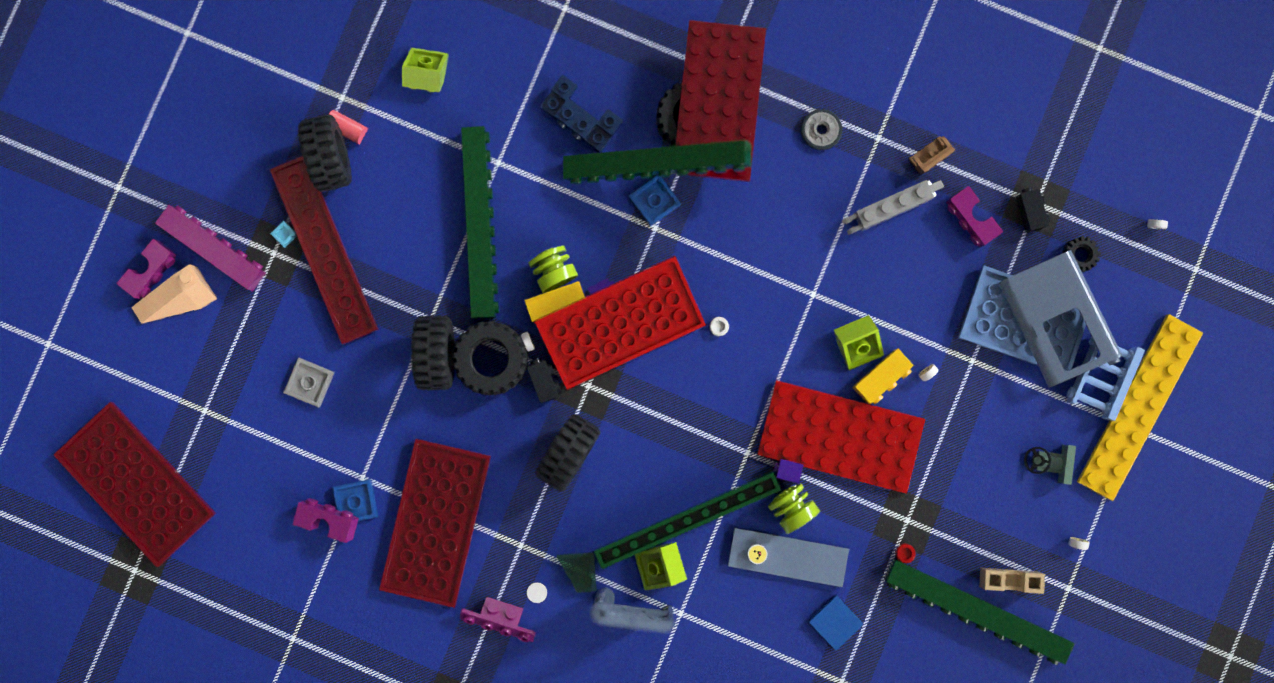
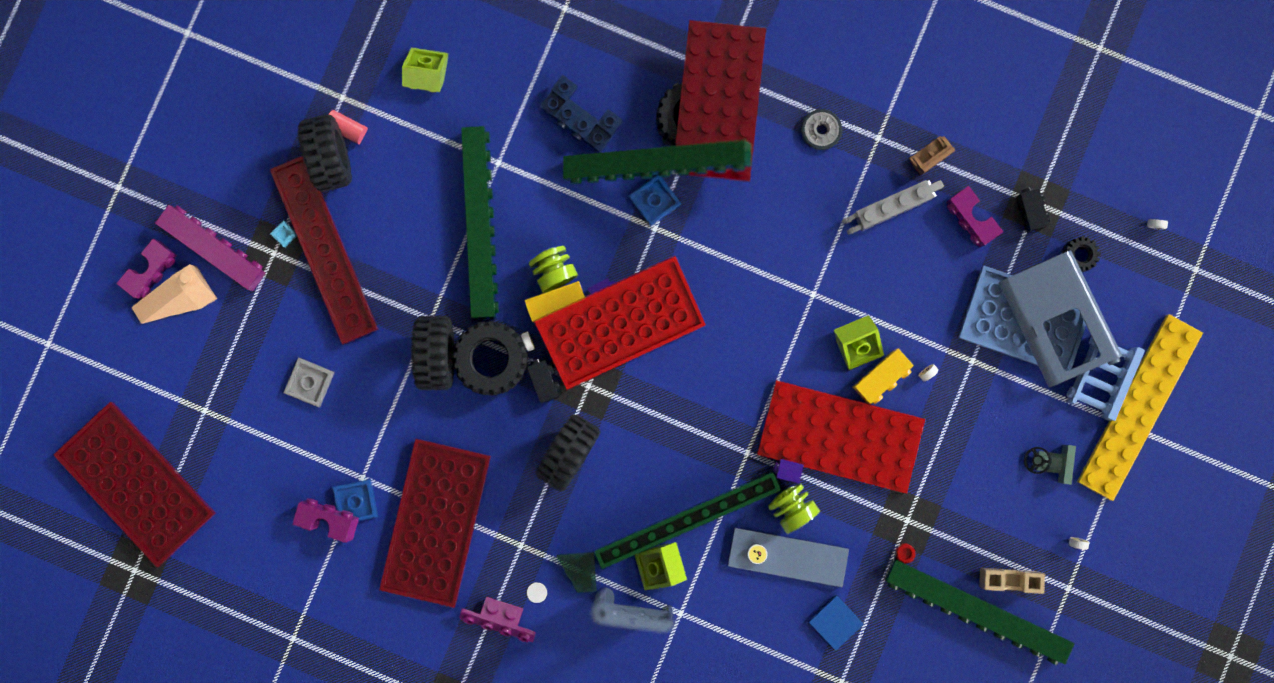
(719, 326): white tile -> none

